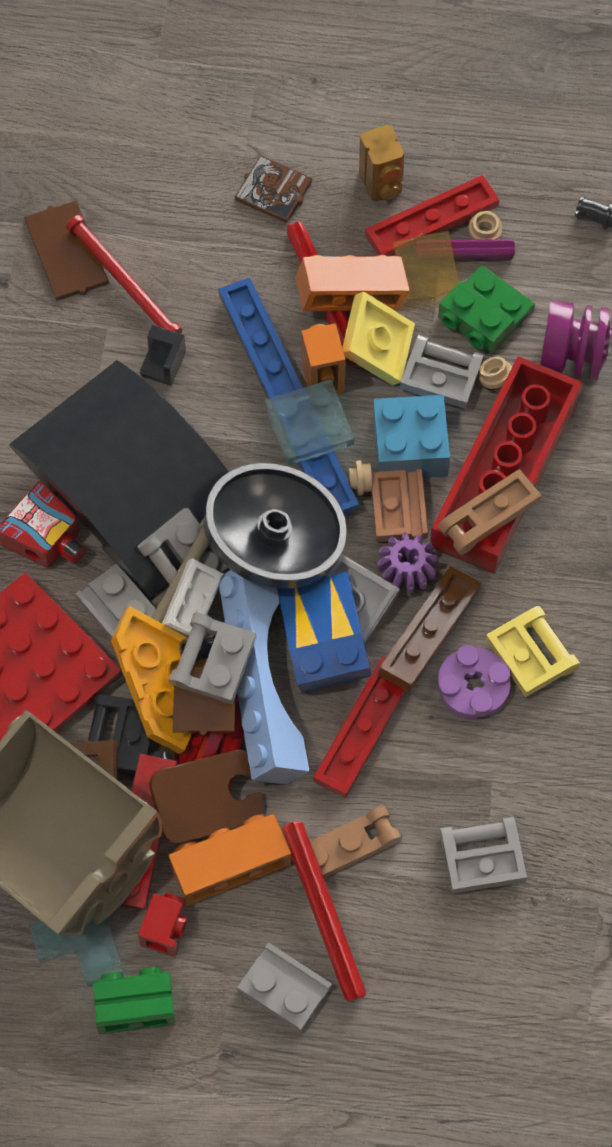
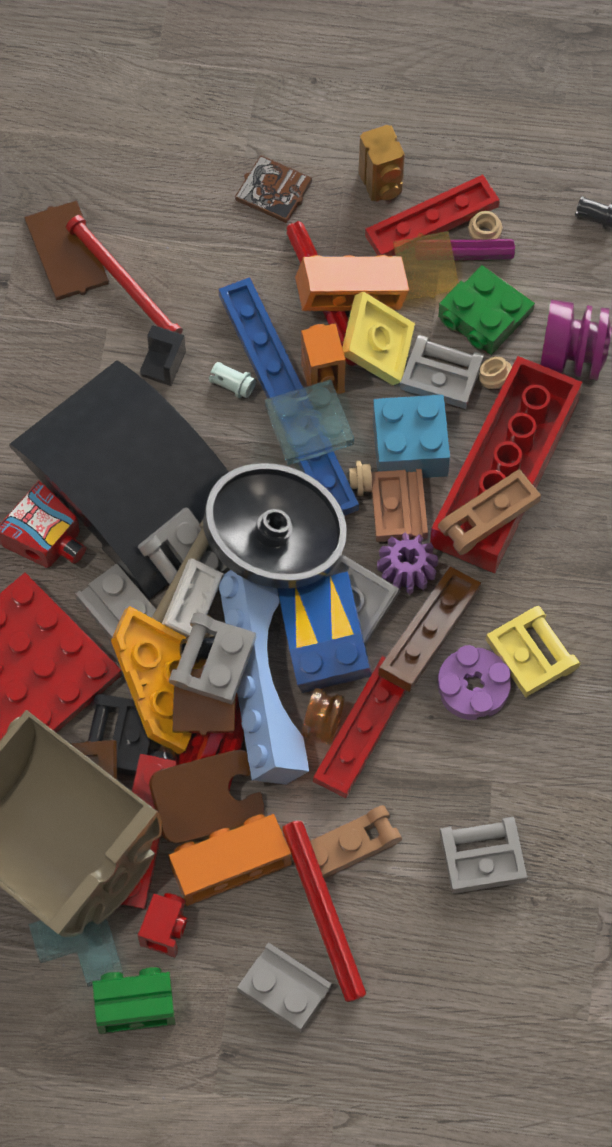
(232, 380): none -> light aqua pin
(318, 714): none -> clear orange wheel

